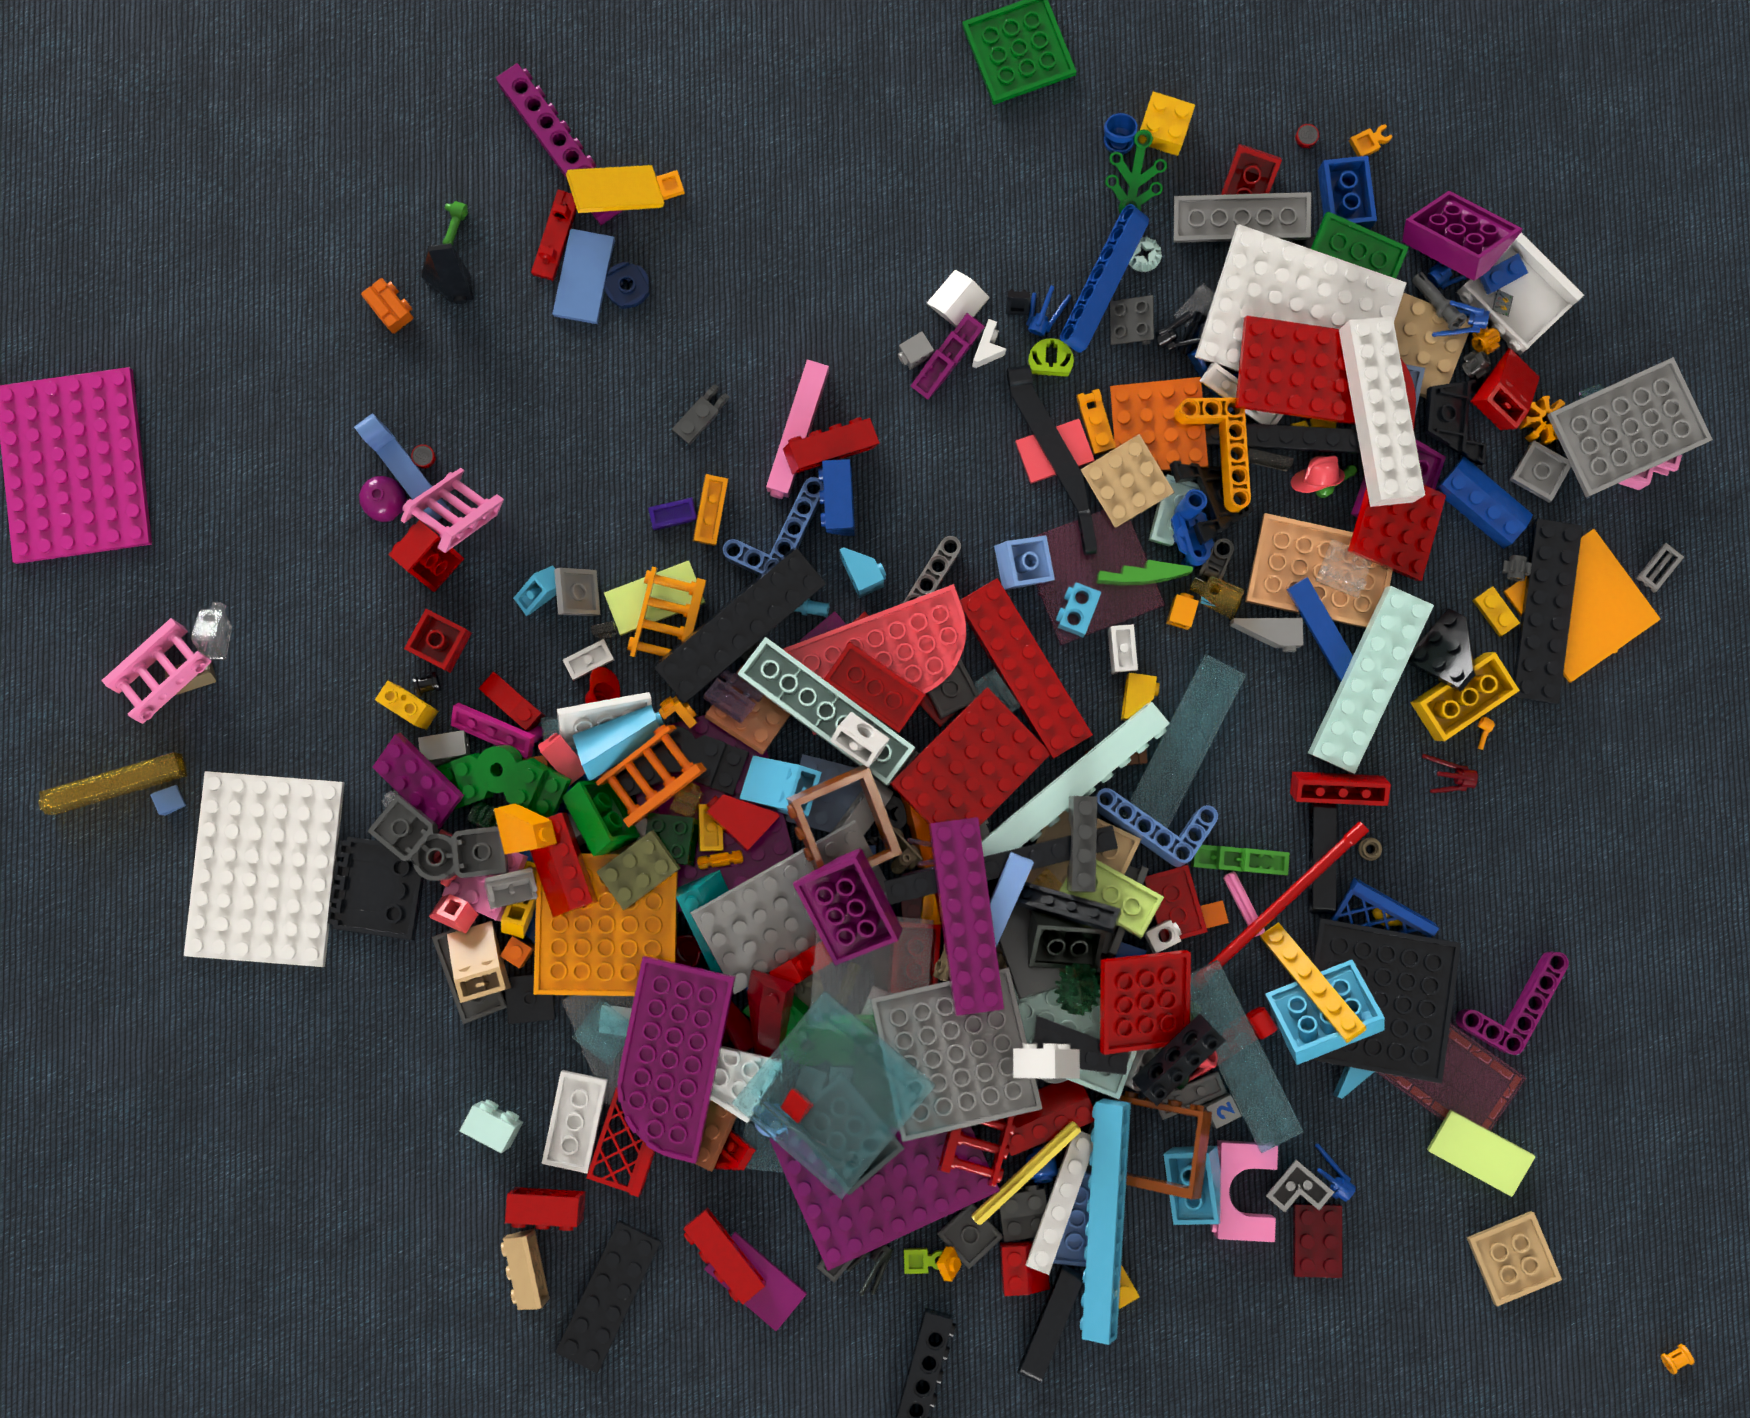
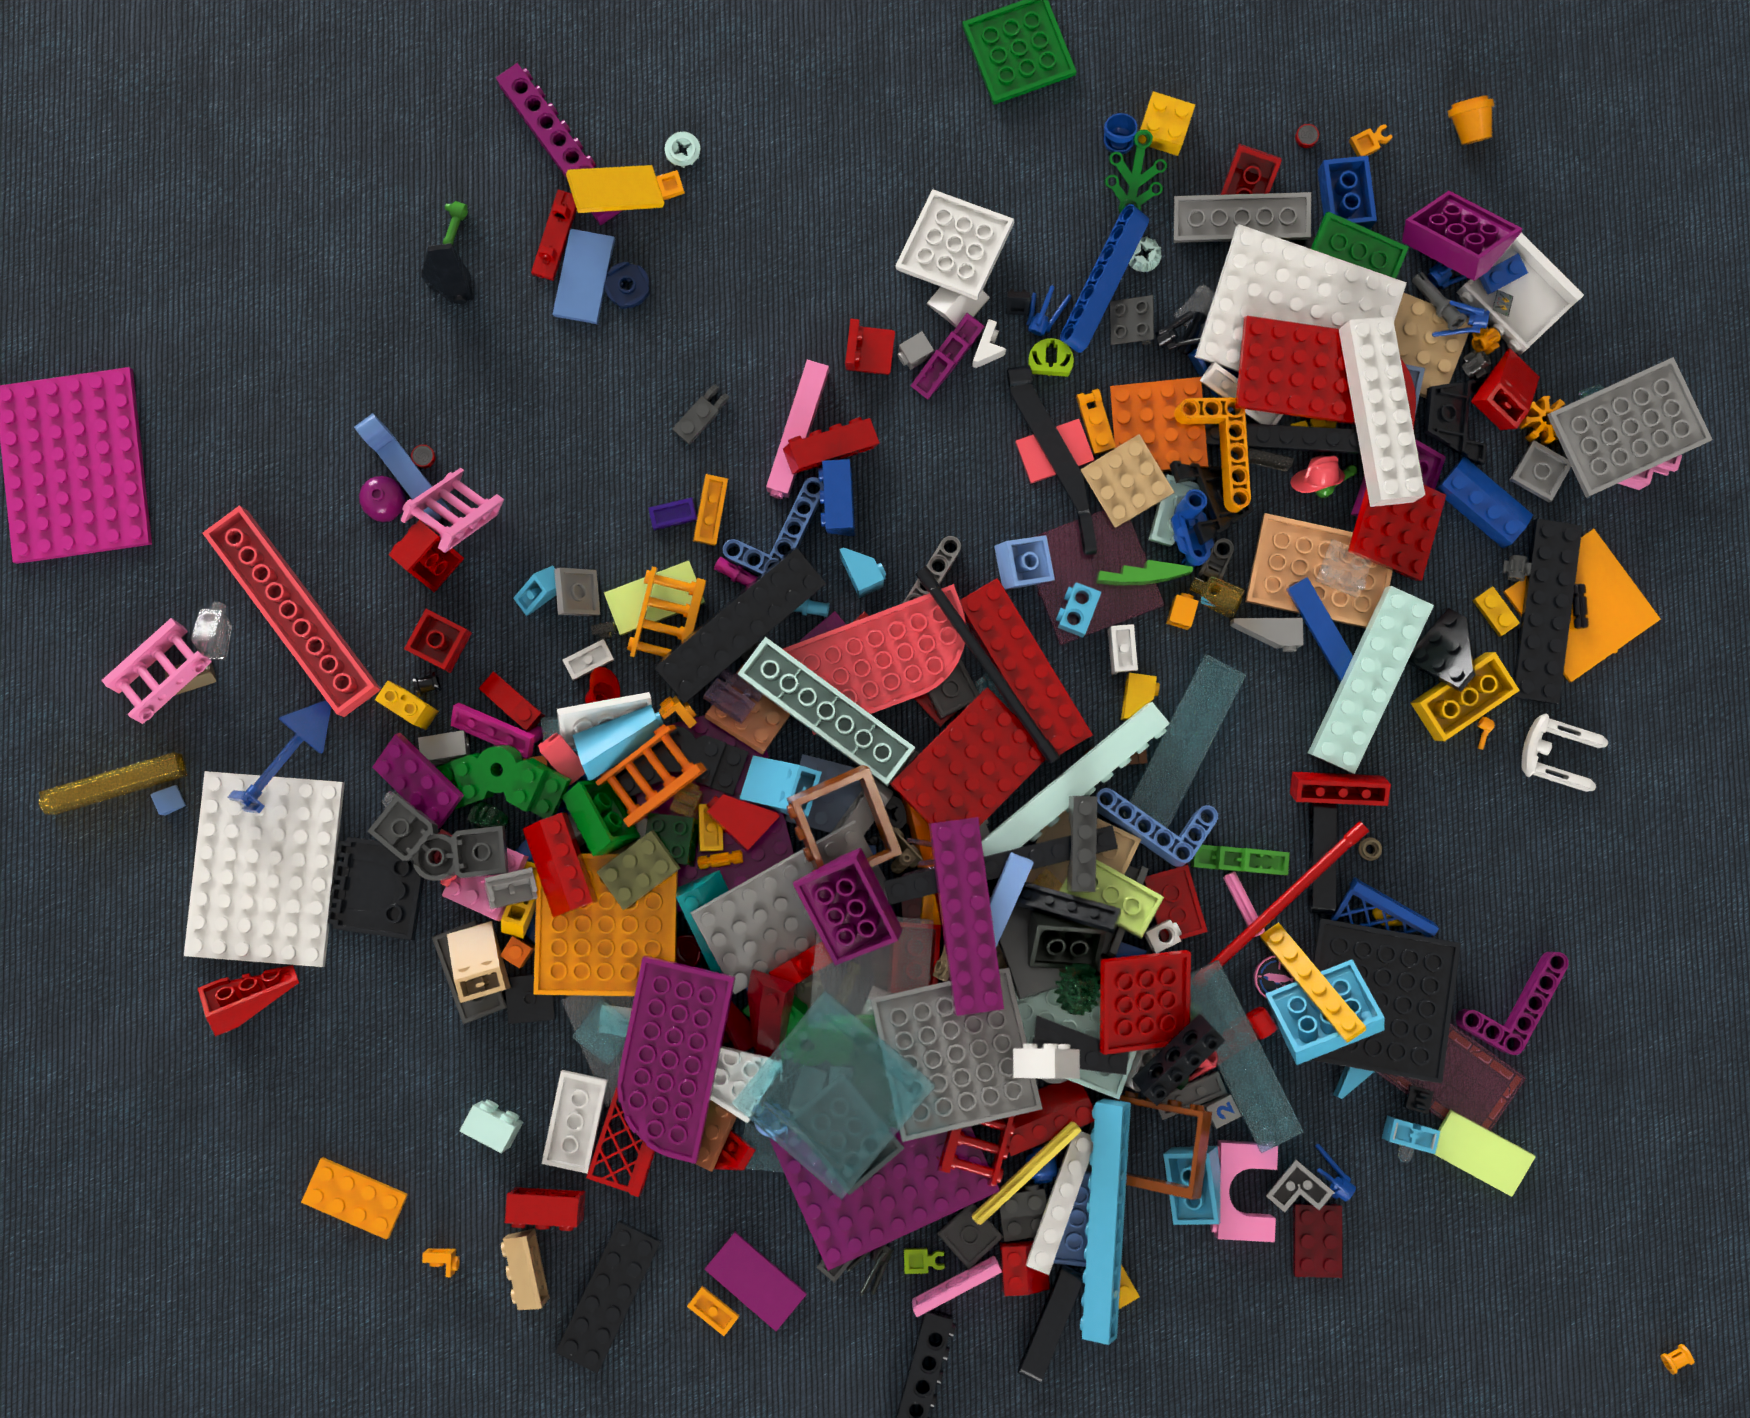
(235, 1001): none -> red wedge
(291, 611): none -> coral brick
(310, 726): none -> blue piece
(354, 1198): none -> light orange plate
(387, 305): orange brick -> none
(438, 1257): none -> light orange bracket
(454, 913): coral slope -> none
(523, 829): light orange slope -> none
(685, 140): none -> light aqua gear
(713, 1310): none -> light orange plate
(724, 1255): red brick -> none
(734, 572): none -> dark pink pin
(796, 1105): red slope -> none
(859, 739): white brick -> none
(869, 349): none -> red bracket
(874, 687): red plate -> none
(949, 1263): light orange plate -> none
(955, 244): none -> white plate
(956, 1286): none -> bright pink tile
(1043, 744): none -> black piece
(1214, 914): orange tile -> none
(1270, 976): none -> tile
(1410, 1137): none -> medium azure piece
(1418, 1099): none -> black tile
(1462, 777): dark red plant -> none
(1472, 119): none -> light orange piece
(1514, 1258): tan plate -> none
(1534, 745): none -> white piece
(1580, 607): none -> black axle
(1648, 581): light grey tile -> none

